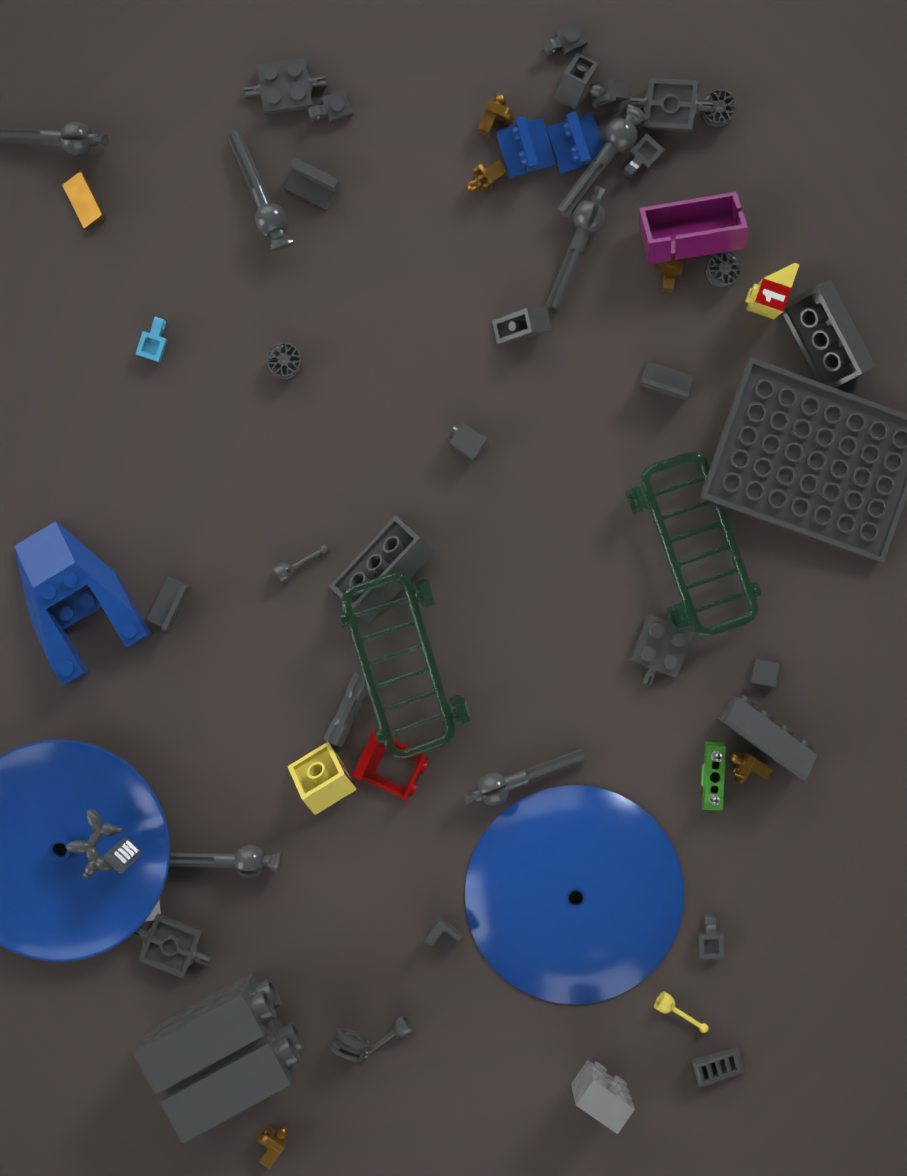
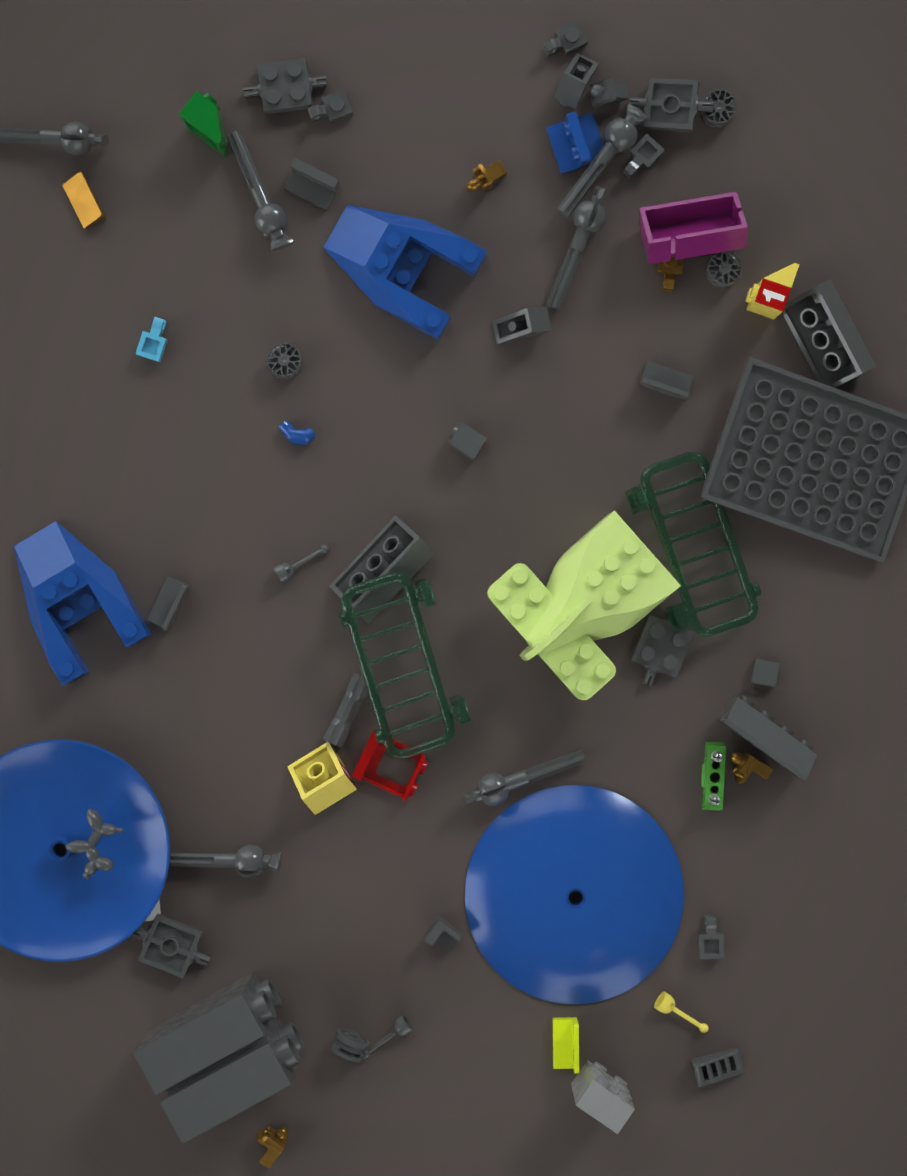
(122, 855): dark grey slope -> none
(204, 120): none -> green slope
(297, 437): none -> blue arm
(387, 256): none -> blue wedge
(494, 111): pearl gold piece -> none
(525, 147): blue bracket -> none
(566, 1043): none -> neon yellow panel
(592, 594): none -> yellowish green brick

